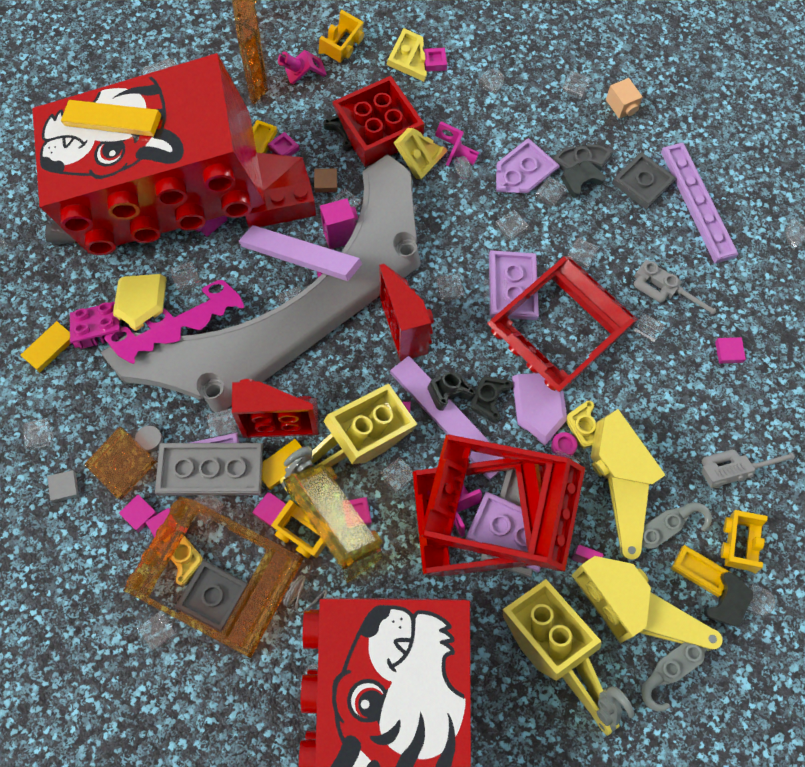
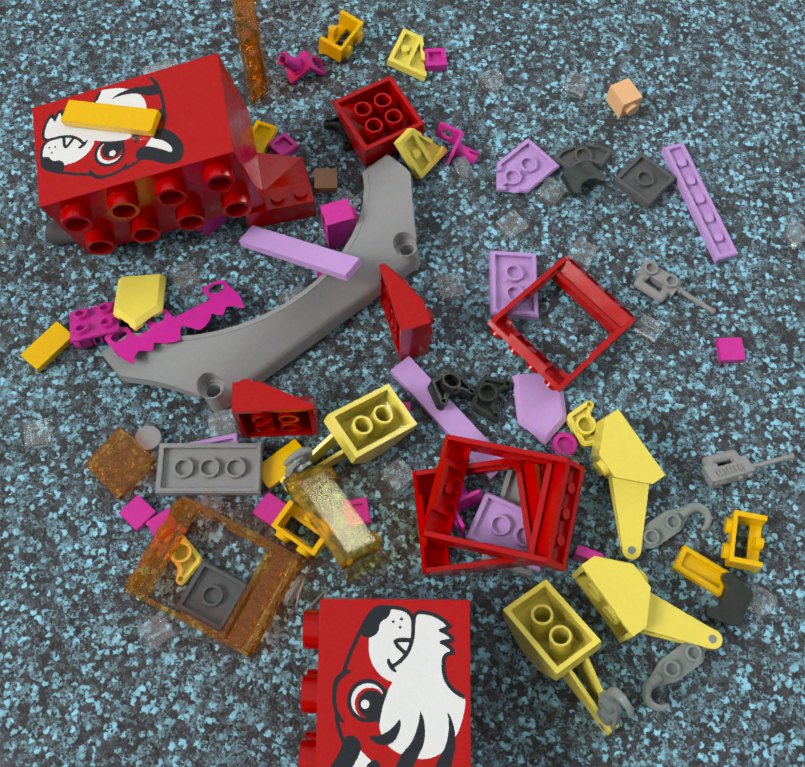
(63, 486): light grey tile -> none

